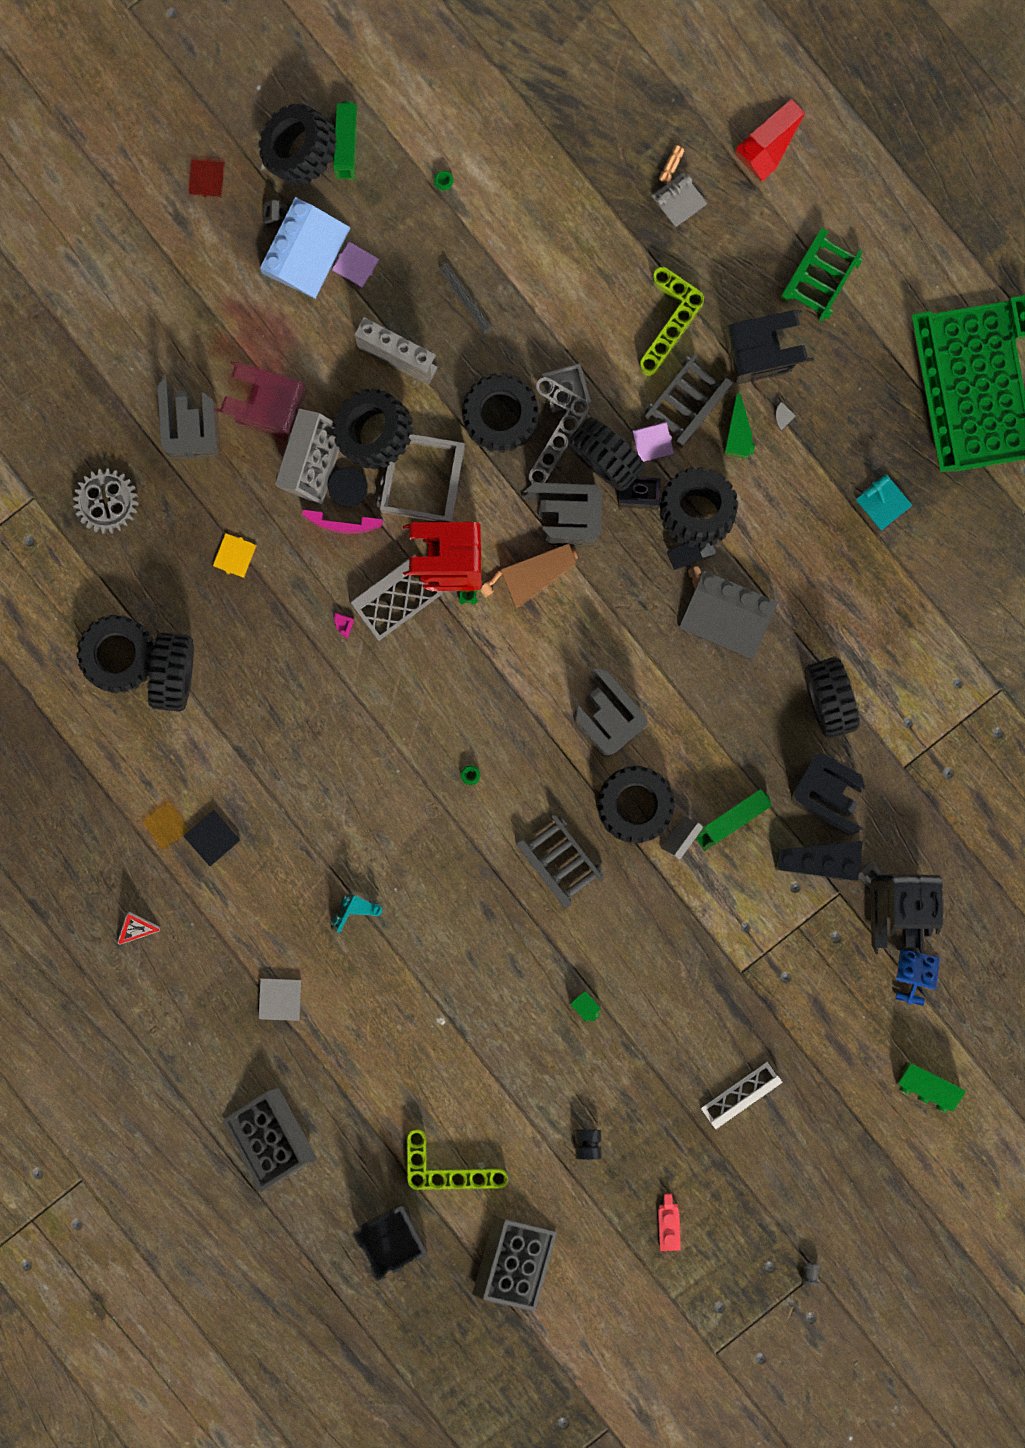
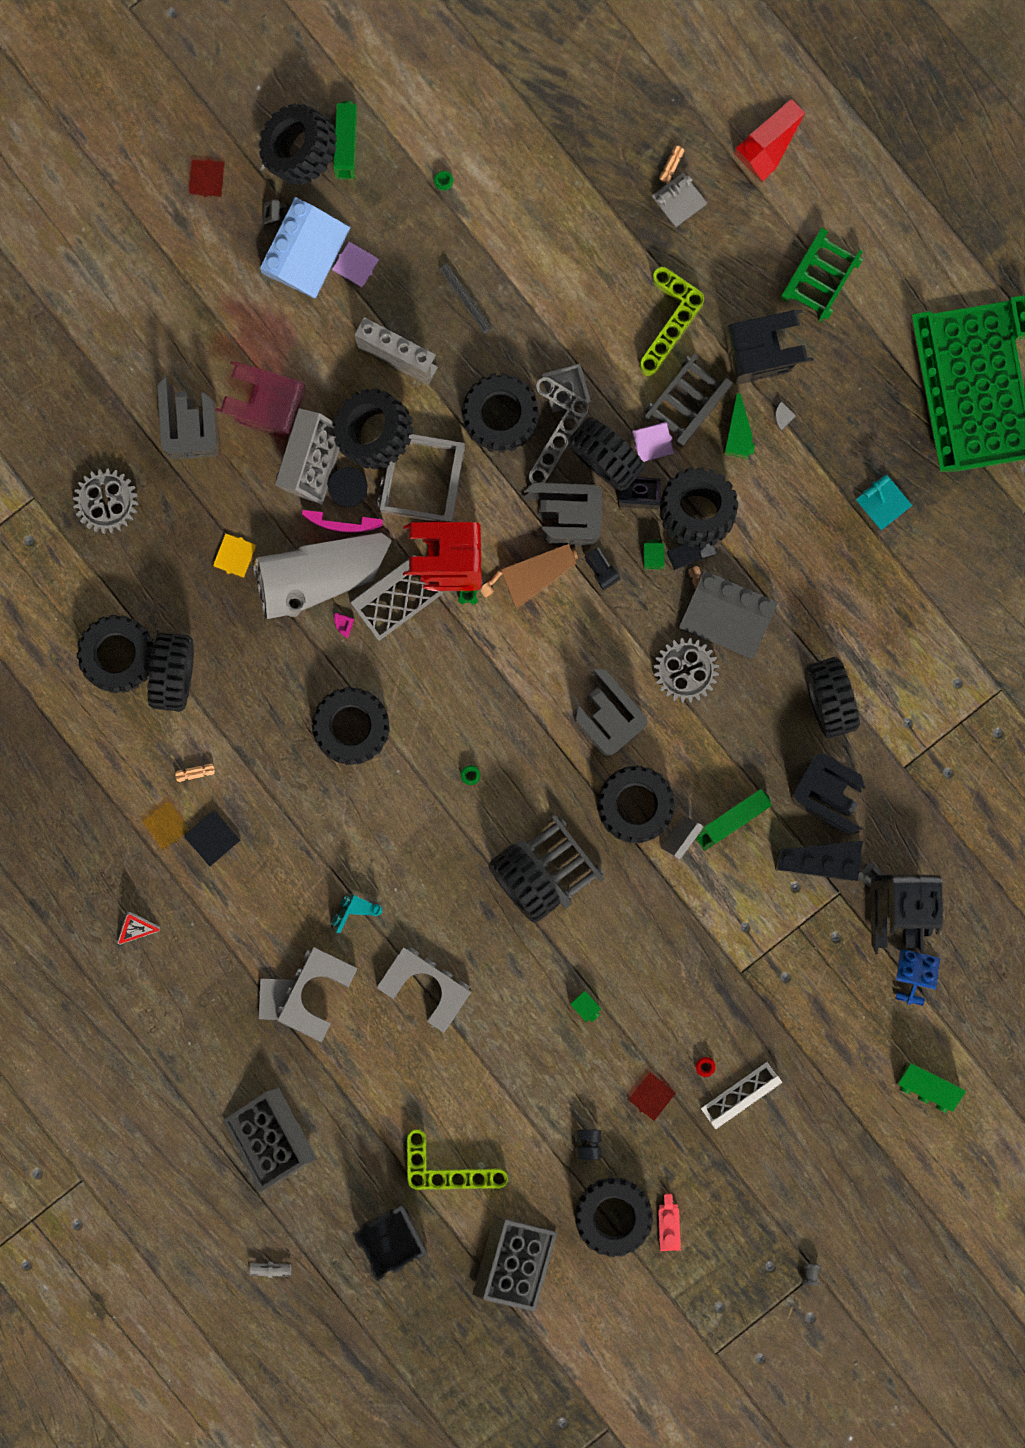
(195, 772): none -> light nougat axle
(270, 1269): none -> light grey pin
(317, 573): none -> light grey panel
(317, 965): none -> light grey arch
(331, 706): none -> black tyre
(409, 964): none -> light grey arch
(524, 883): none -> black tyre
(604, 573): none -> black piece
(633, 1237): none -> black tyre
(652, 1096): none -> clear red piece
(654, 555): none -> green brick
(693, 687): none -> light grey gear
(710, 1071): none -> red plate

